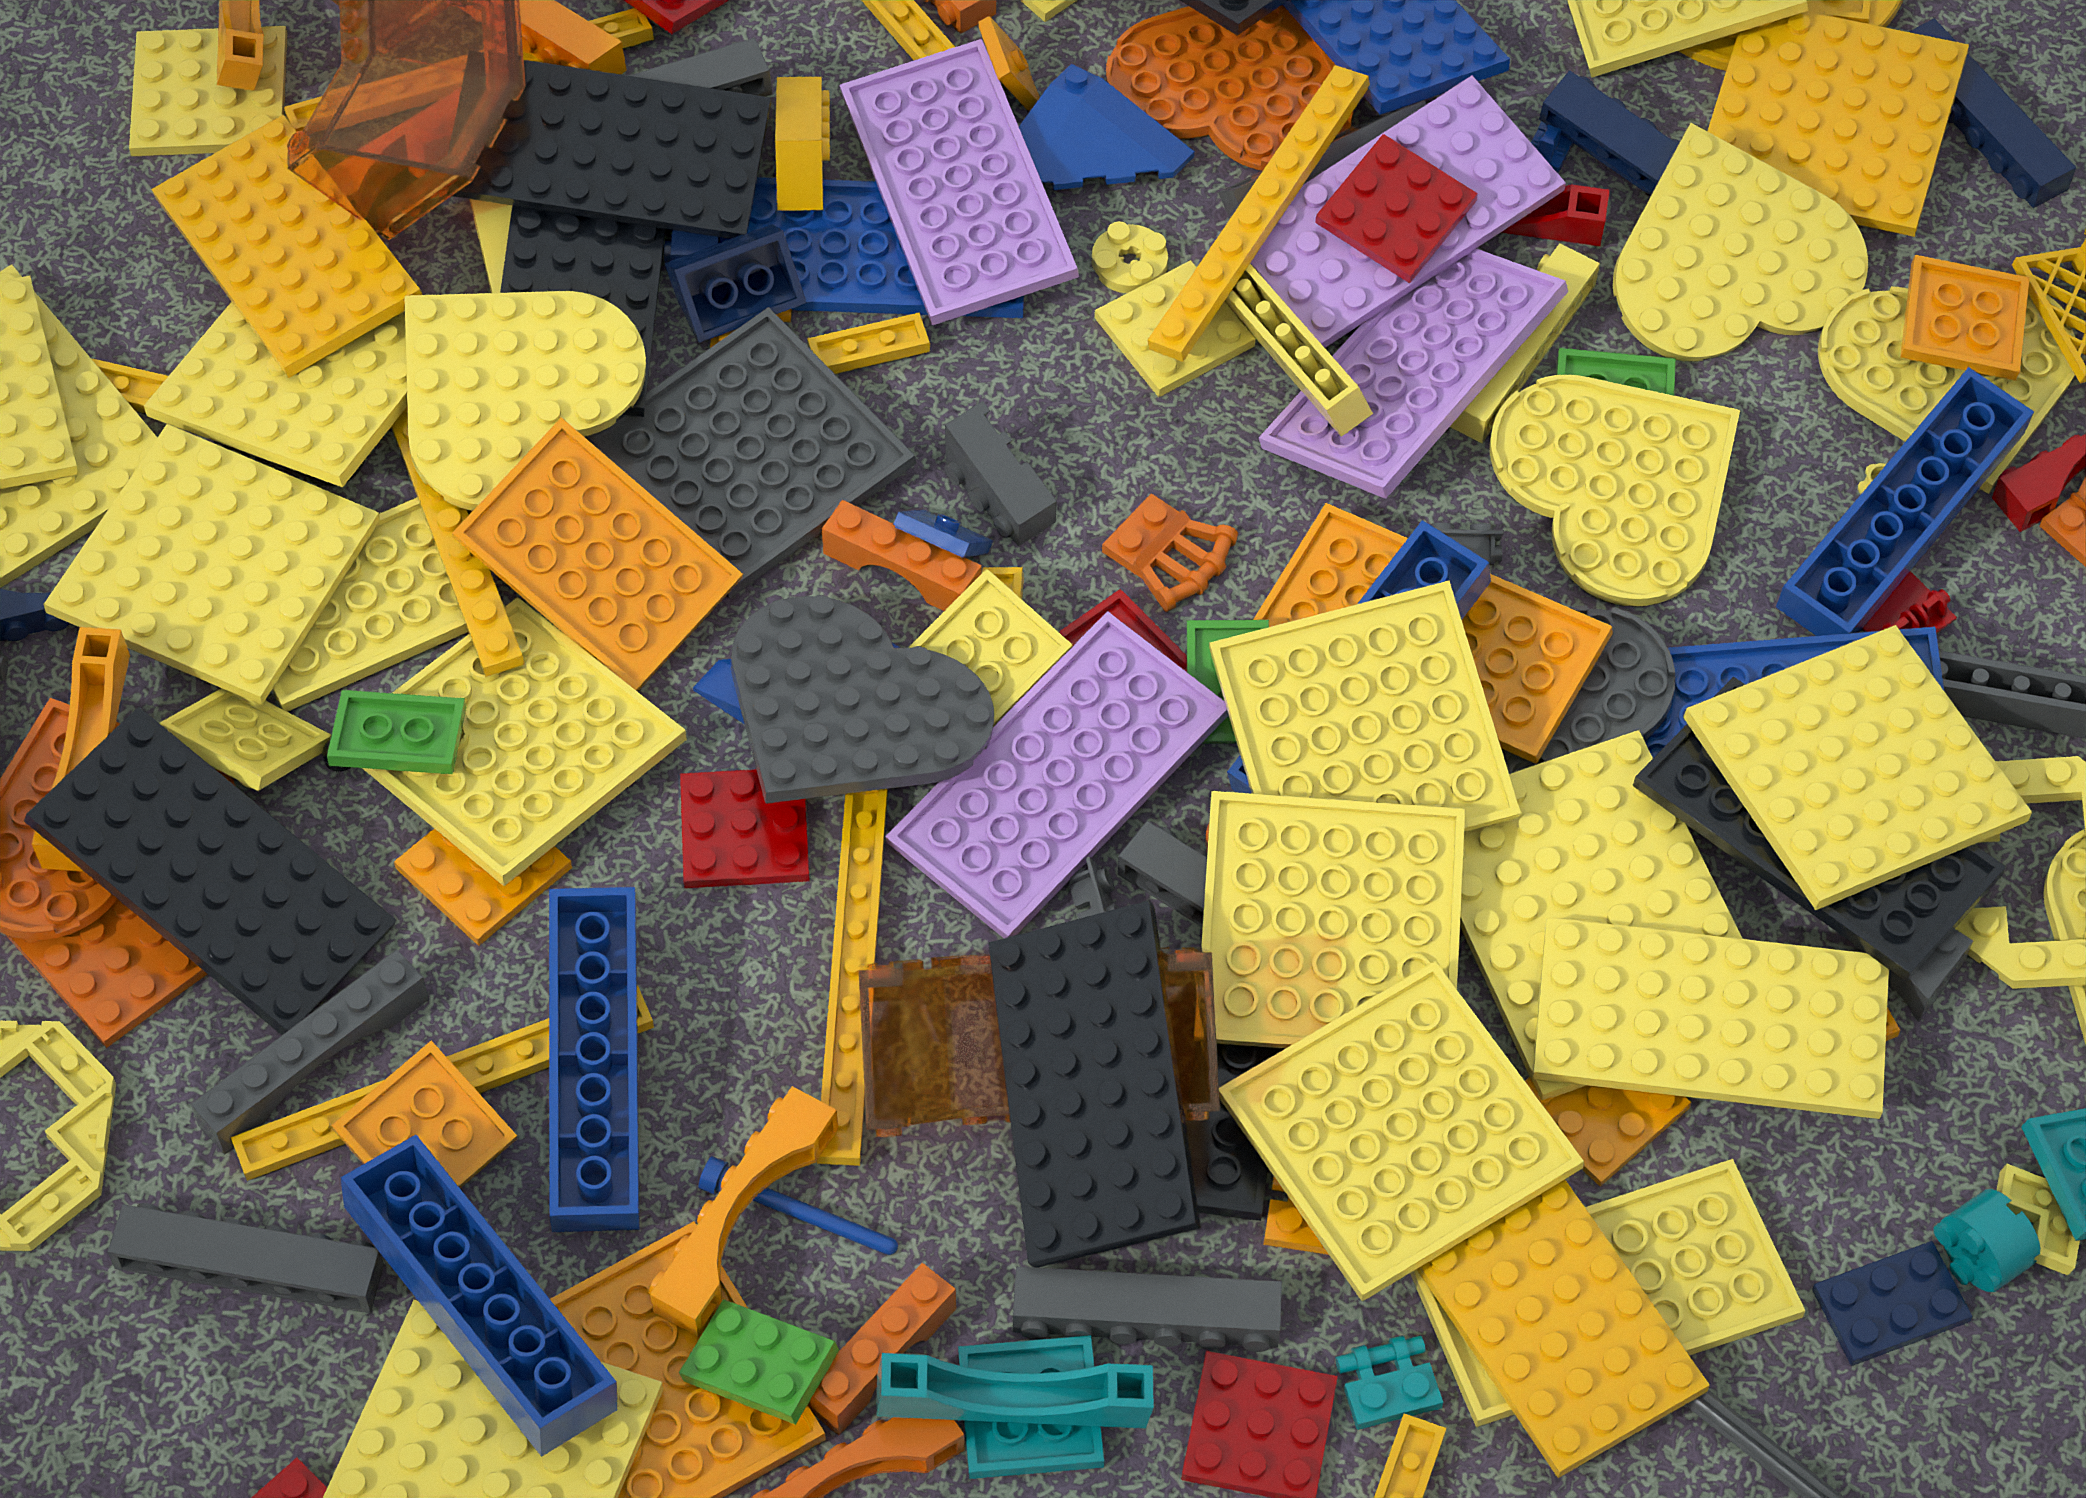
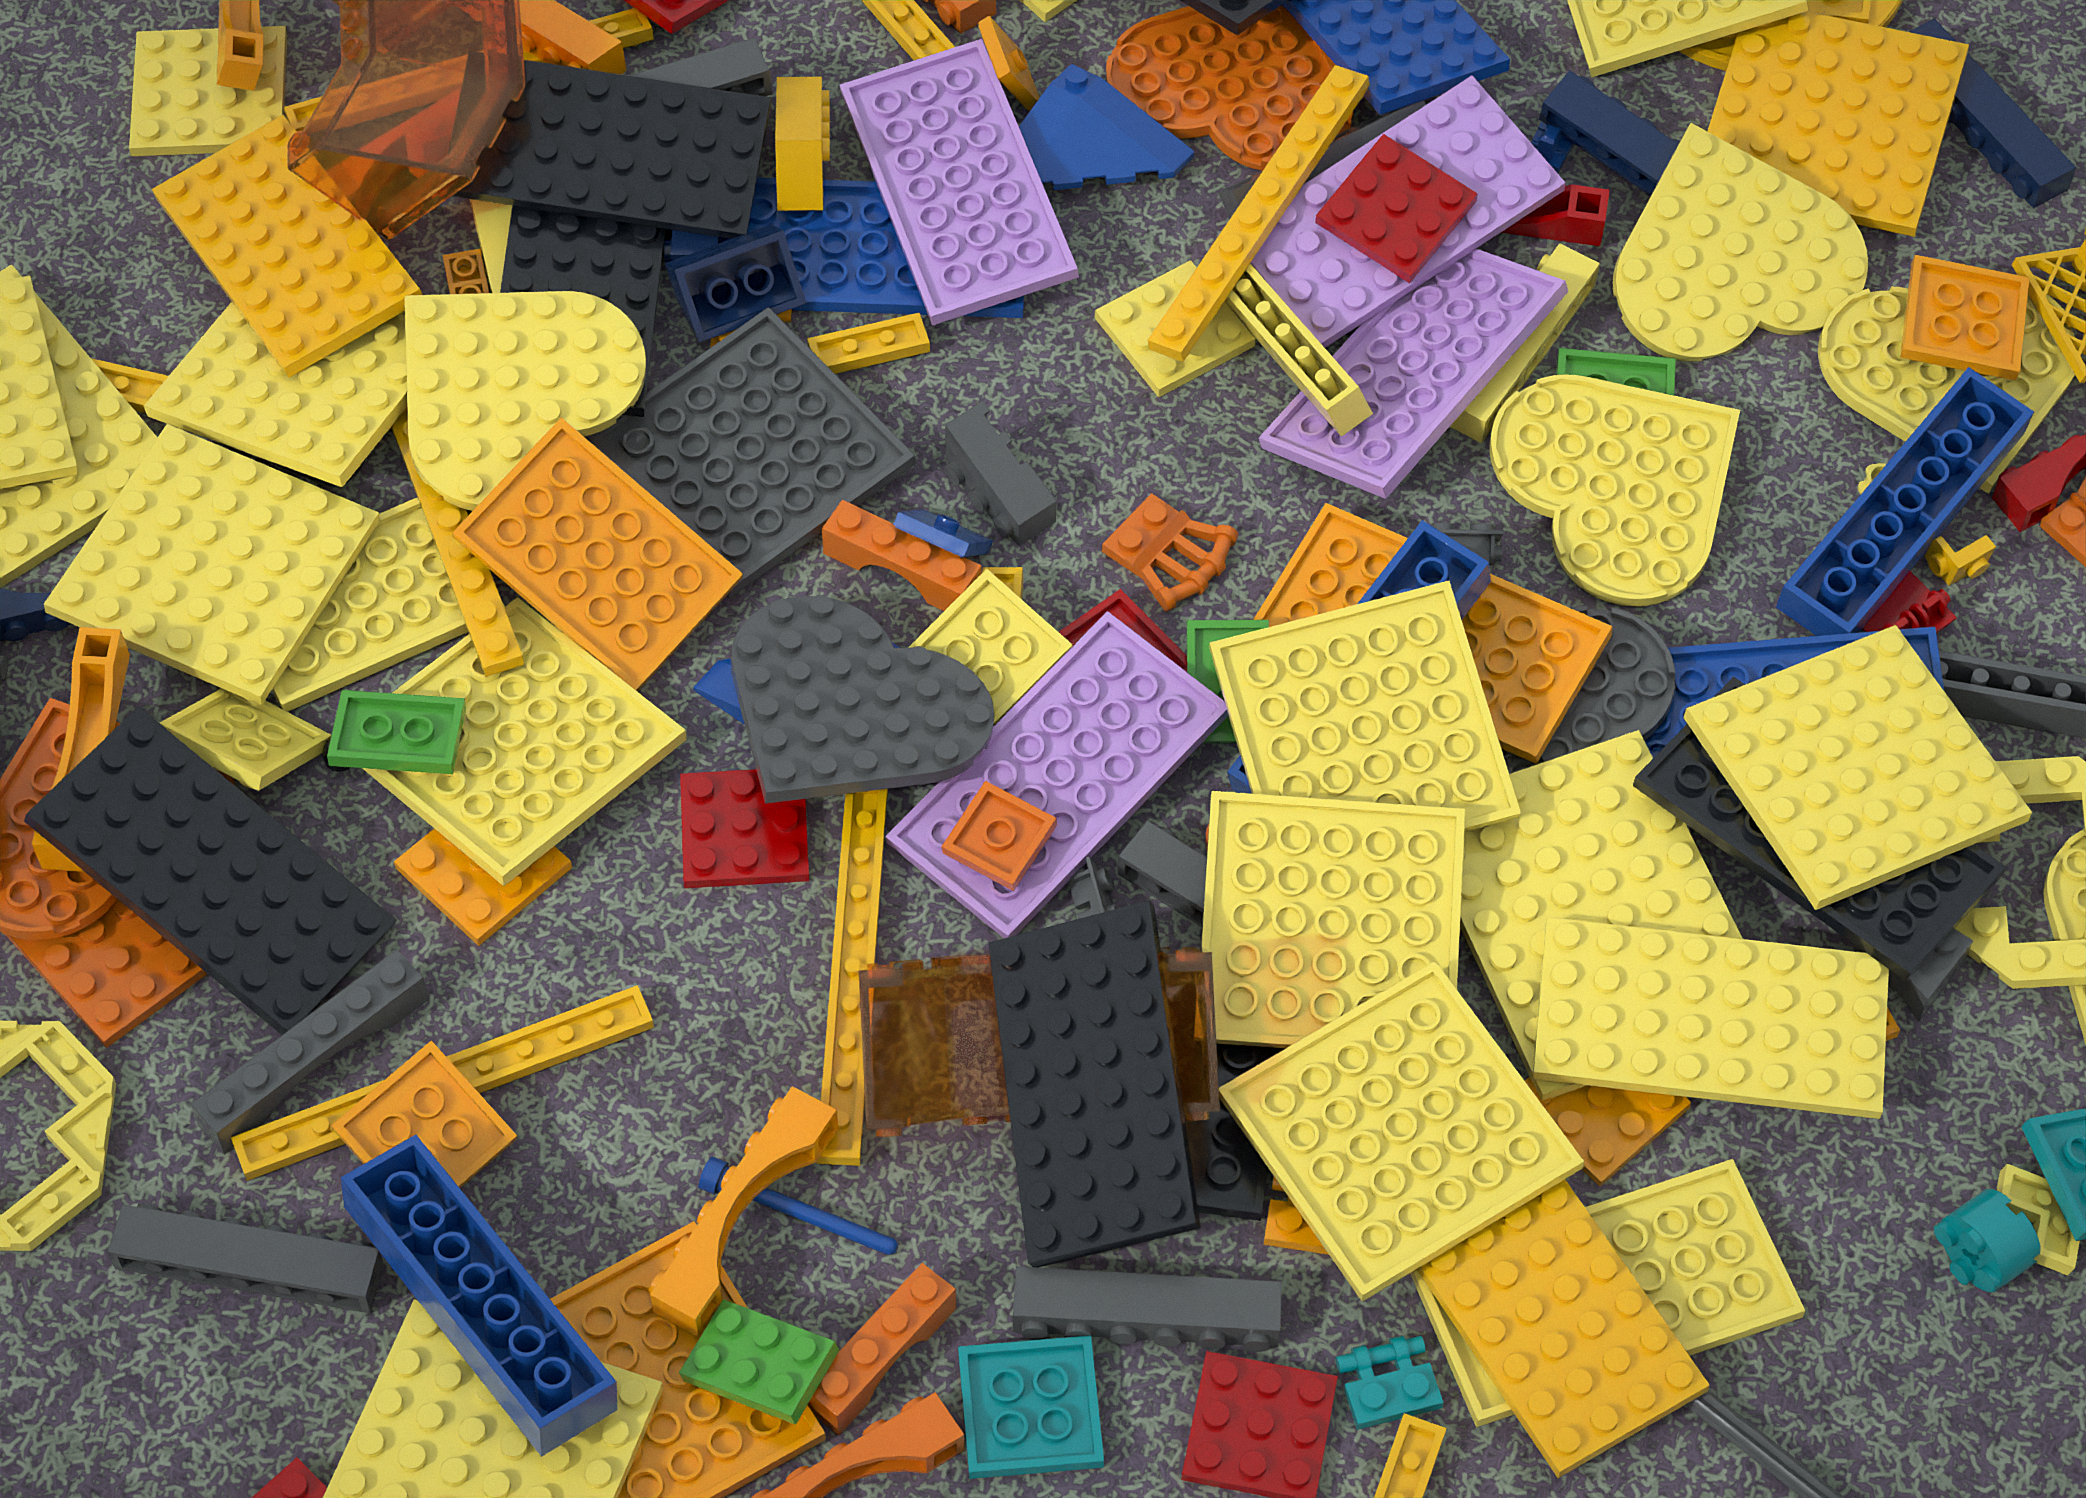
(465, 272): none -> light orange slope
(593, 1060): blue brick -> none
(999, 835): none -> orange plate
(1083, 1397): teal arch -> none
(1123, 240): light yellow plate -> none
(1892, 1303): dark blue plate -> none
(1954, 566): none -> yellow bracket

